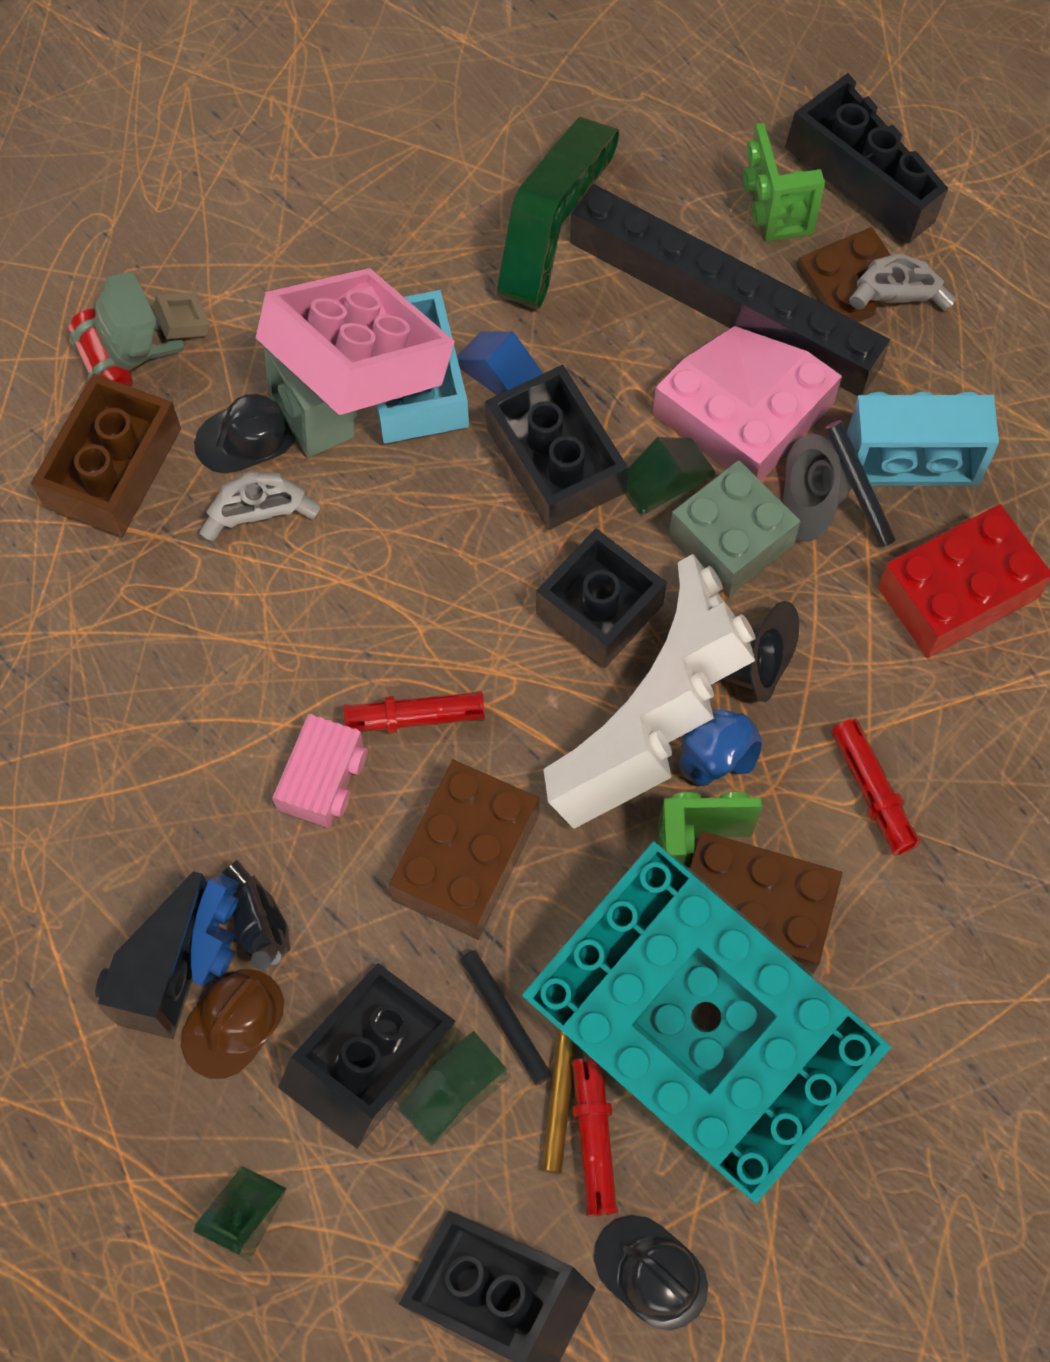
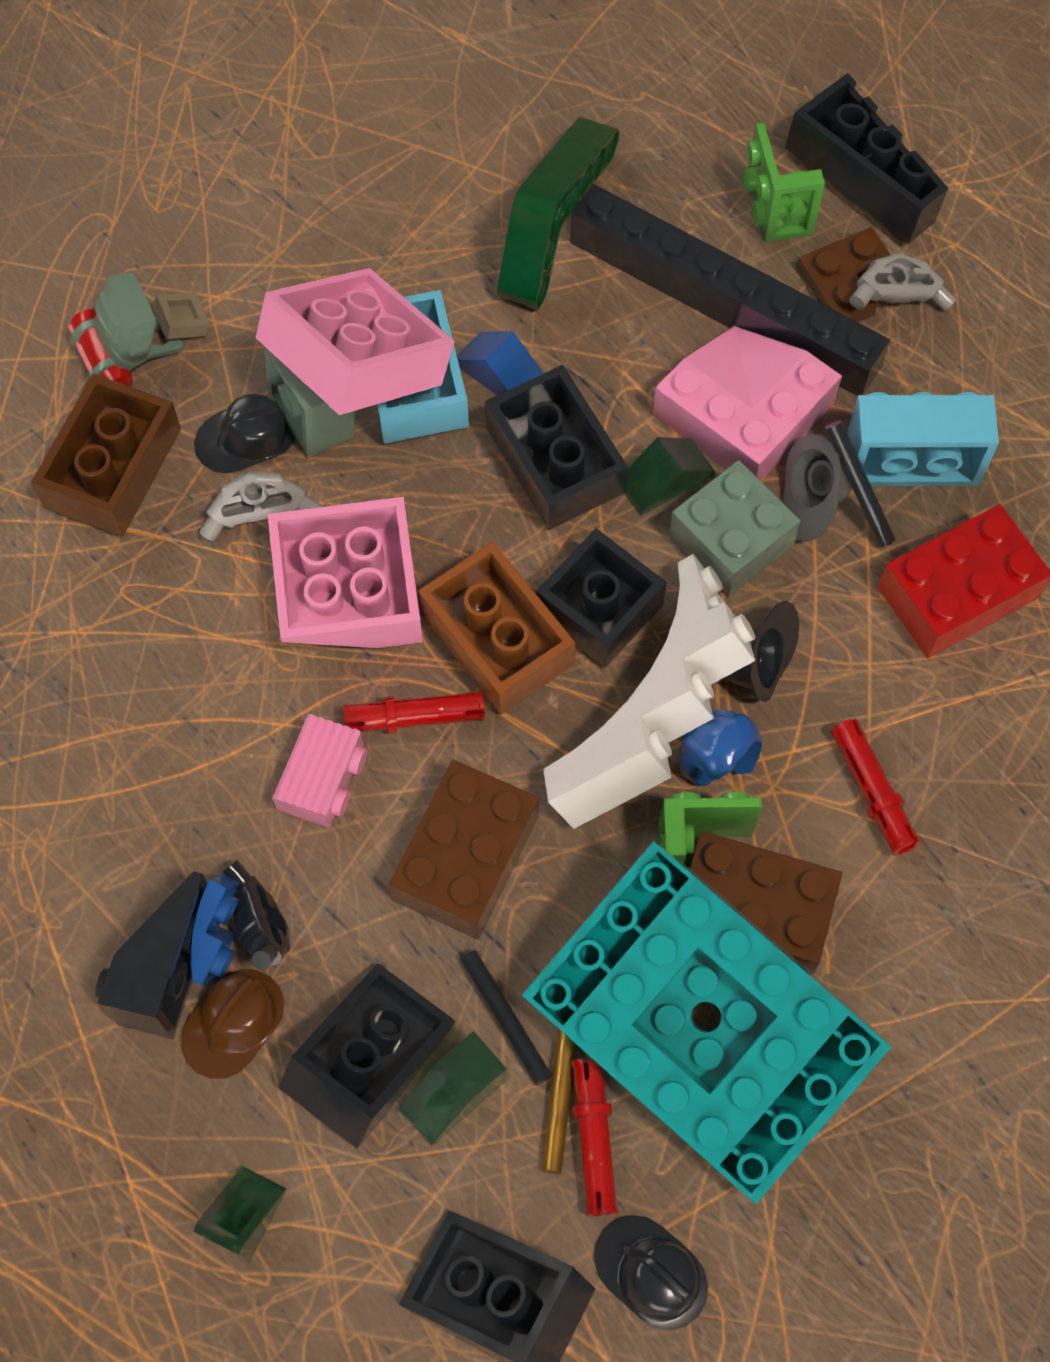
(345, 575): none -> bright pink slope
(496, 627): none -> dark orange brick

